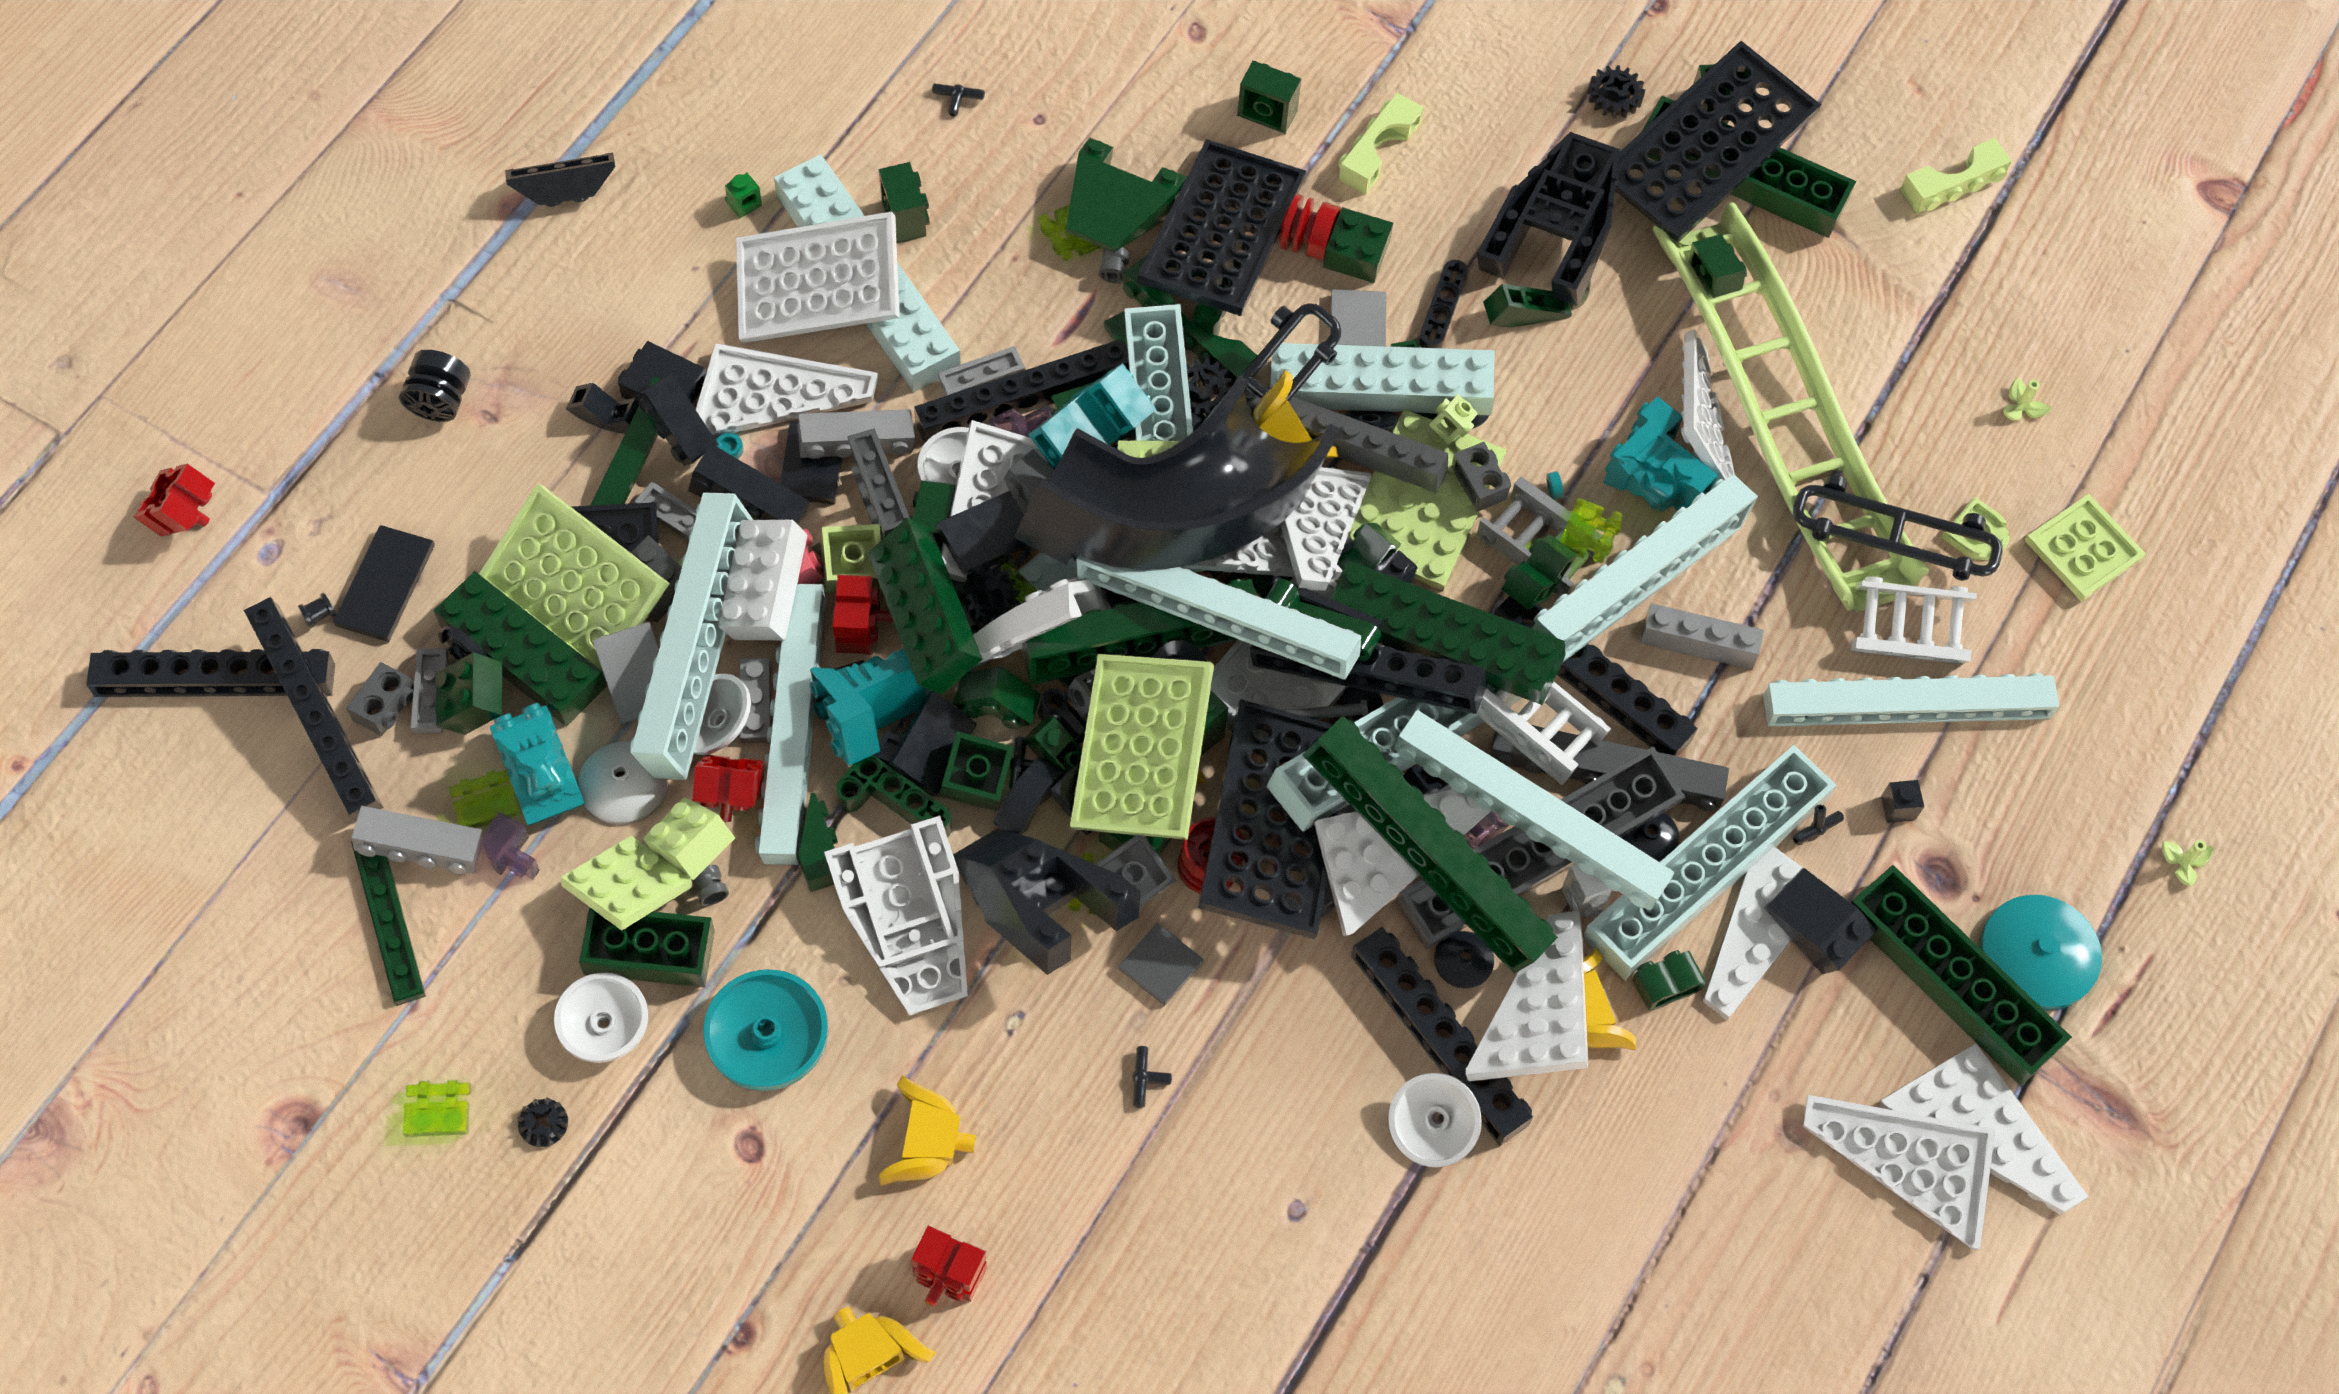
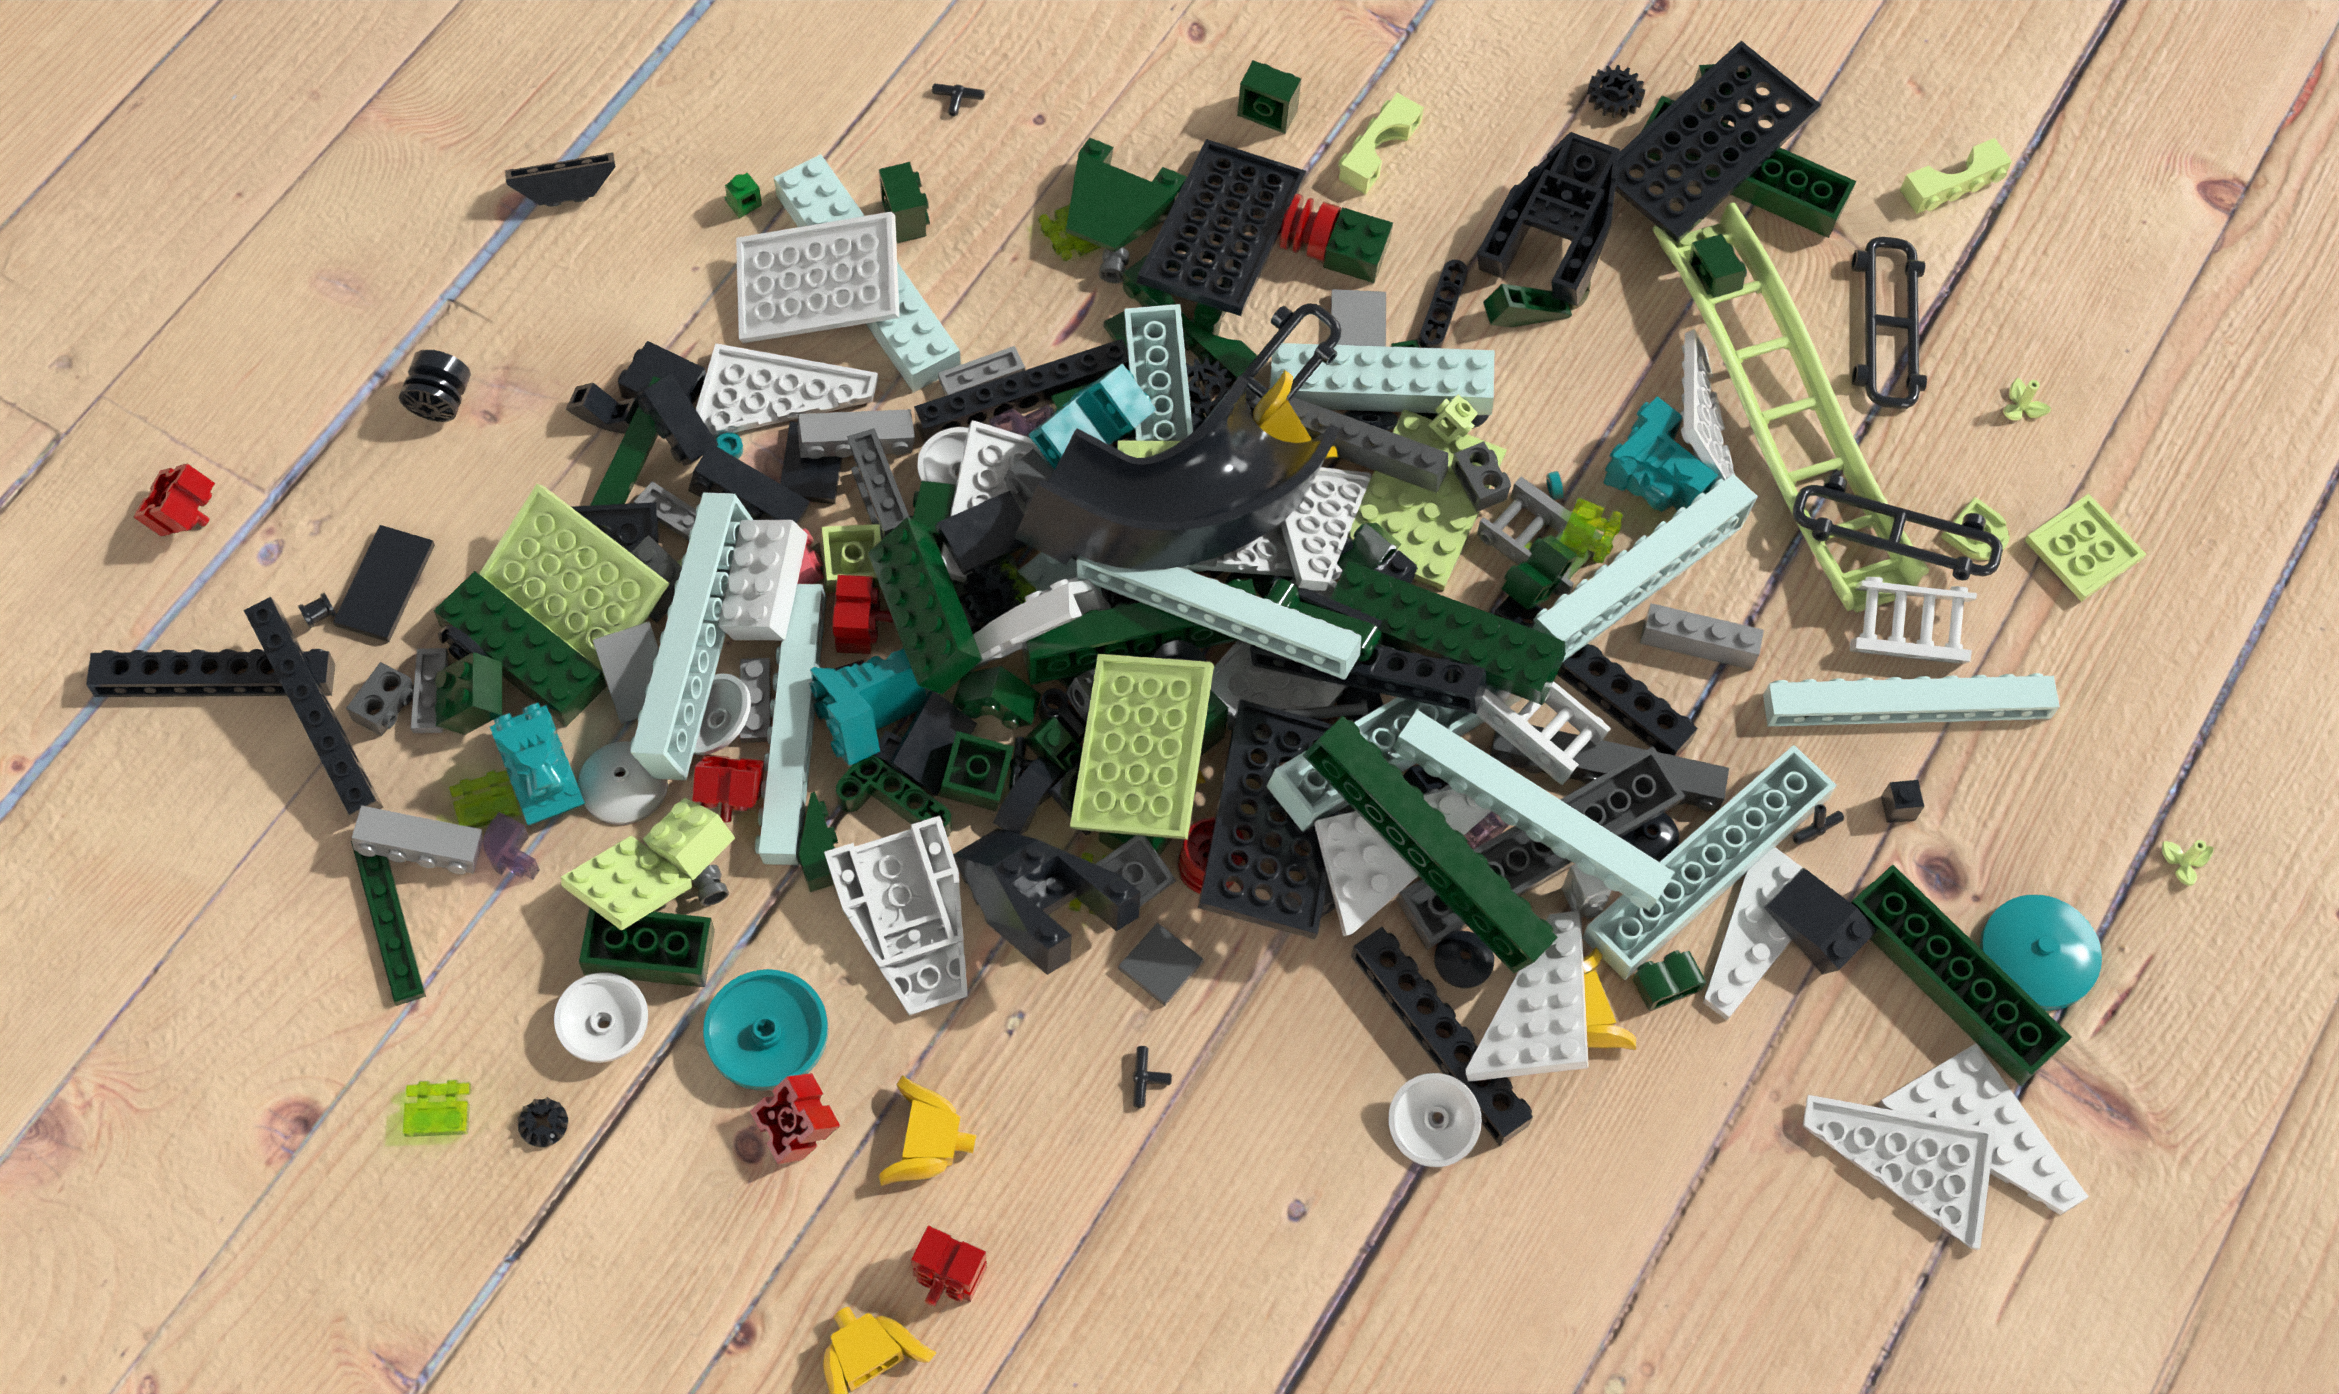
(794, 1118): none -> red brick
(1865, 374): none -> black bar

